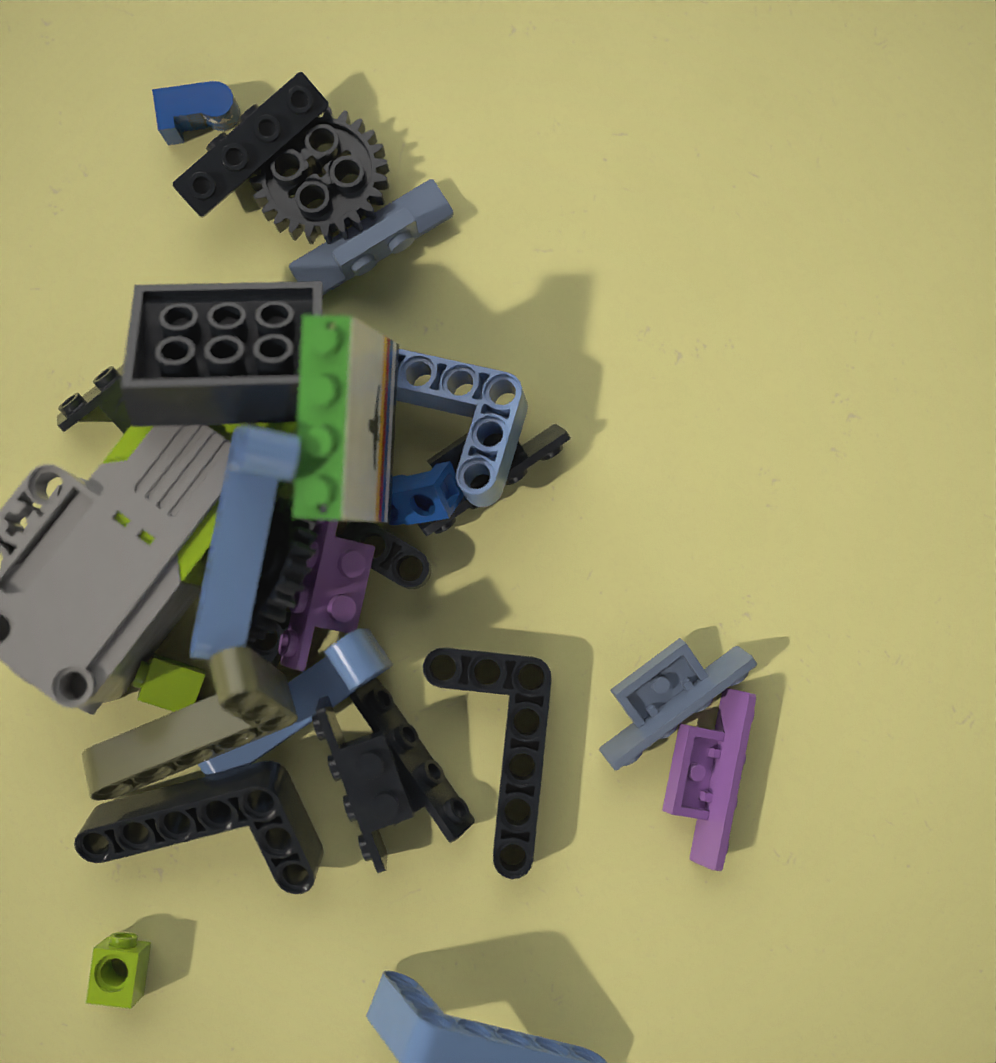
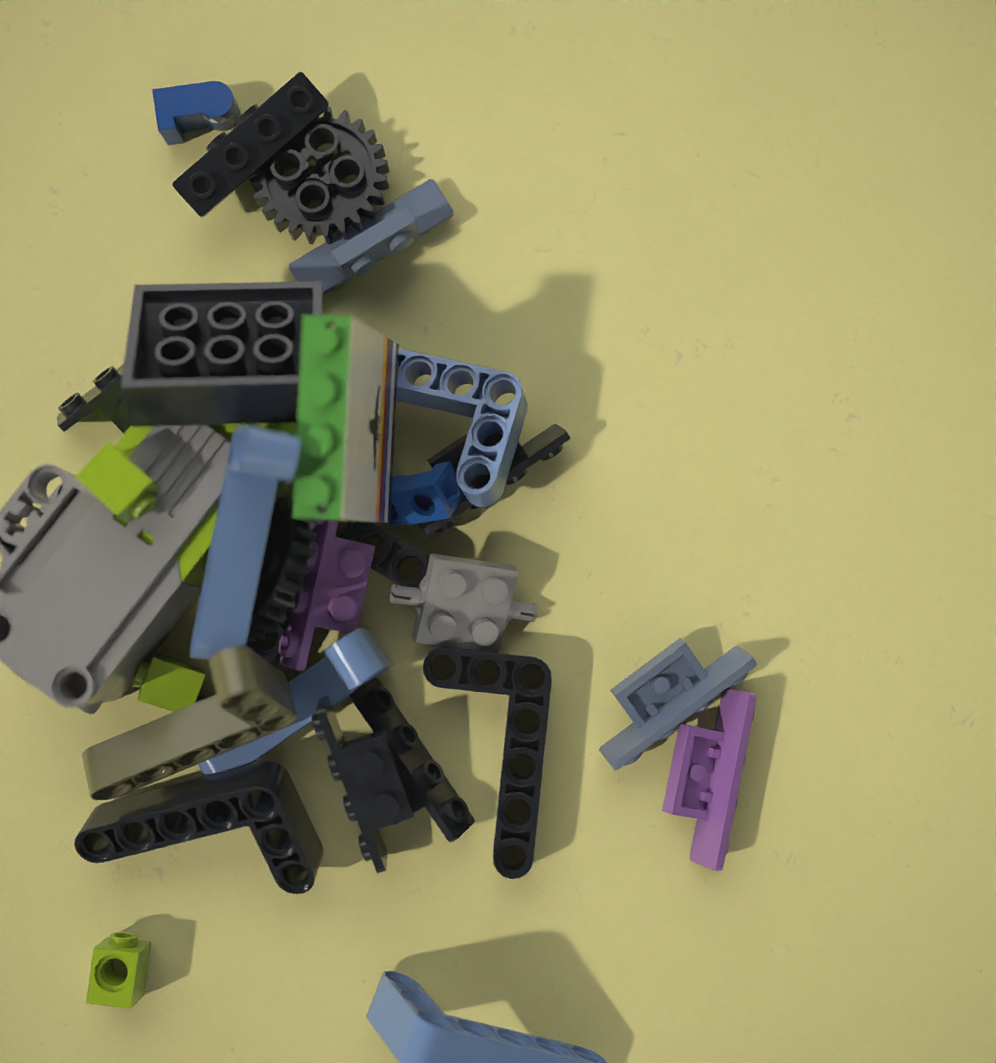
(119, 483): none -> lime brick
(464, 603): none -> light grey plate

